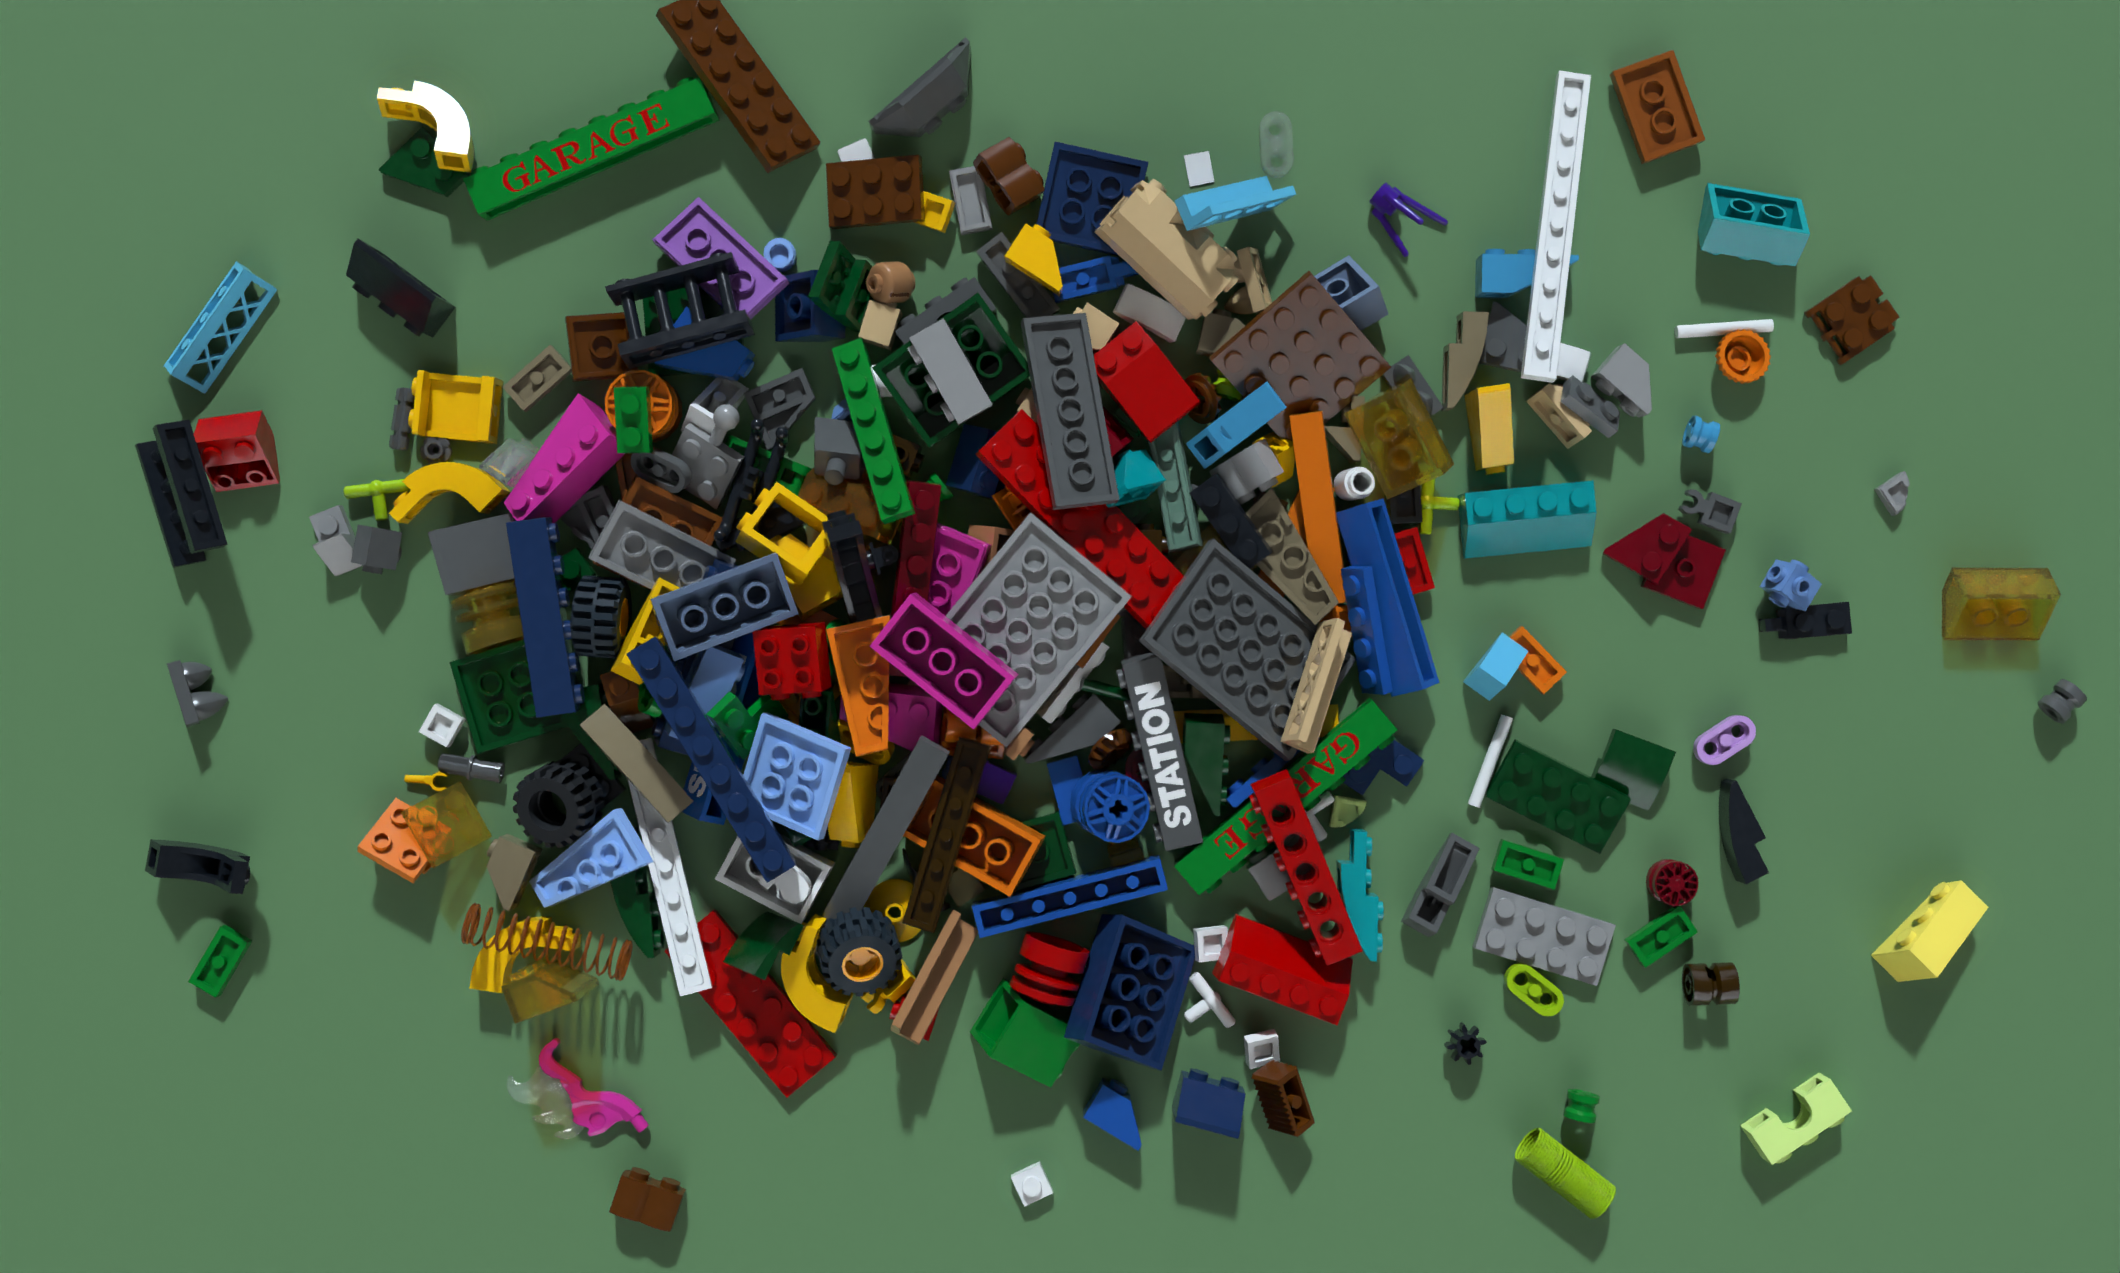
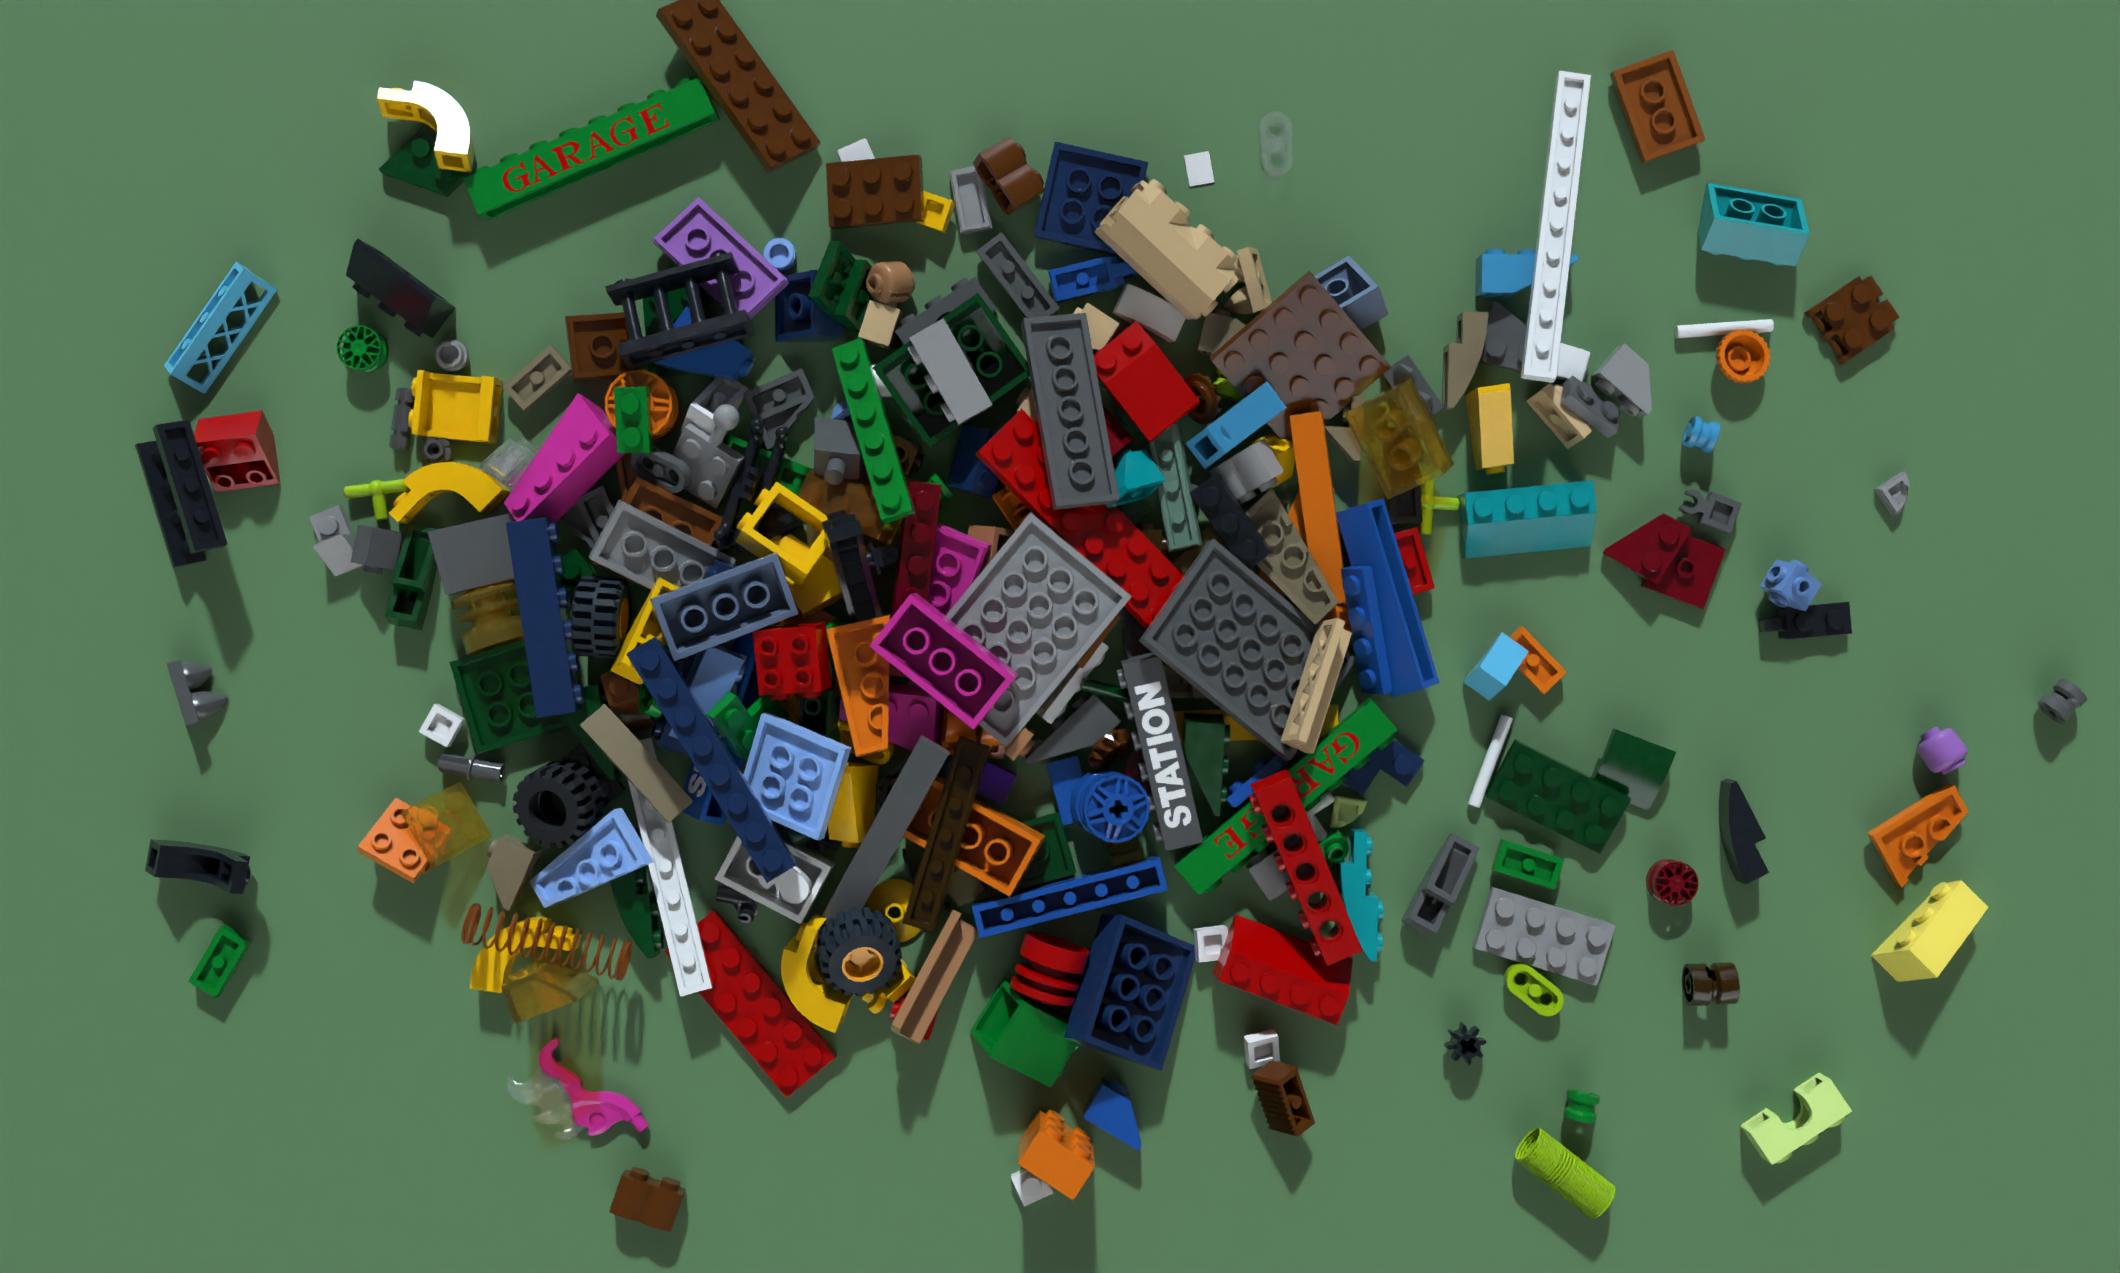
(363, 349): none -> green wheel
(412, 579): none -> dark green slope
(427, 780): yellow hand -> none
(451, 355): none -> light grey plate
(743, 904): none -> black arm
(761, 942): dark green slope -> none
(929, 97): dark grey wedge -> none
(1036, 257): yellow slope -> none
(1057, 1153): none -> orange brick
(1209, 1103): dark blue slope -> none
(1210, 1000): white piece -> none
(1230, 202): medium azure fence -> none
(1334, 847): none -> green plate
(1354, 483): white brick -> none
(1388, 201): dark purple plant -> none
(1661, 935): green plate -> none
(1723, 741): lavender plate -> none
(1913, 832): none -> orange wing
(1942, 750): none -> medium lavender head
(1997, 603): clear yellow slope -> none

